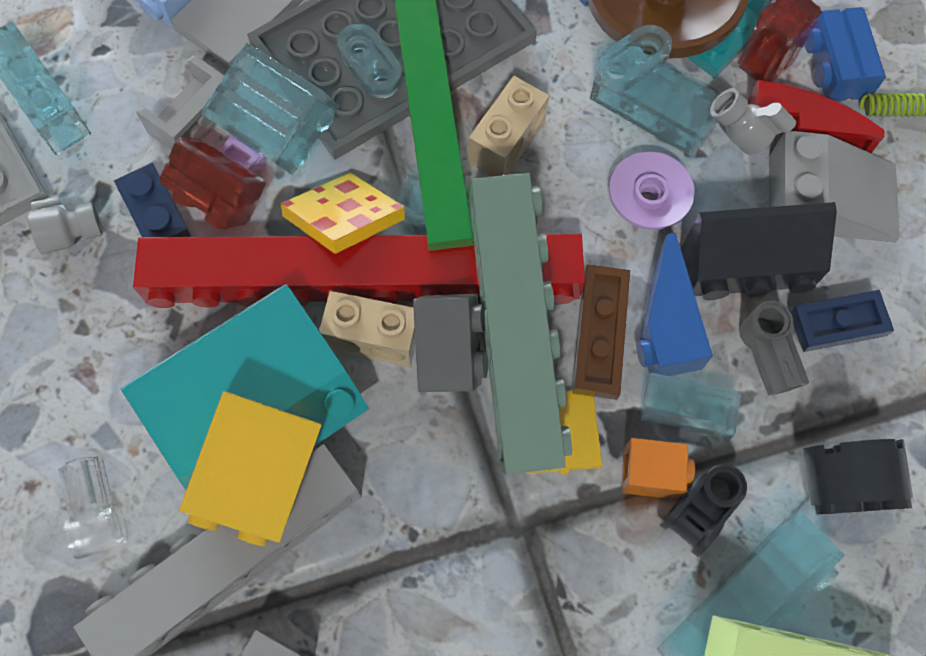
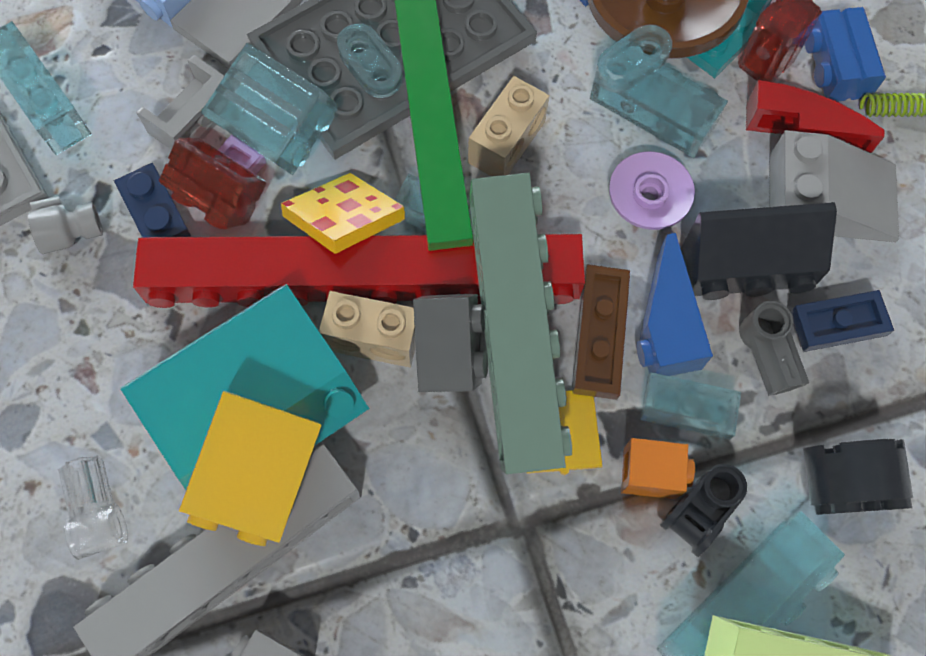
(750, 125): light grey piece -> none

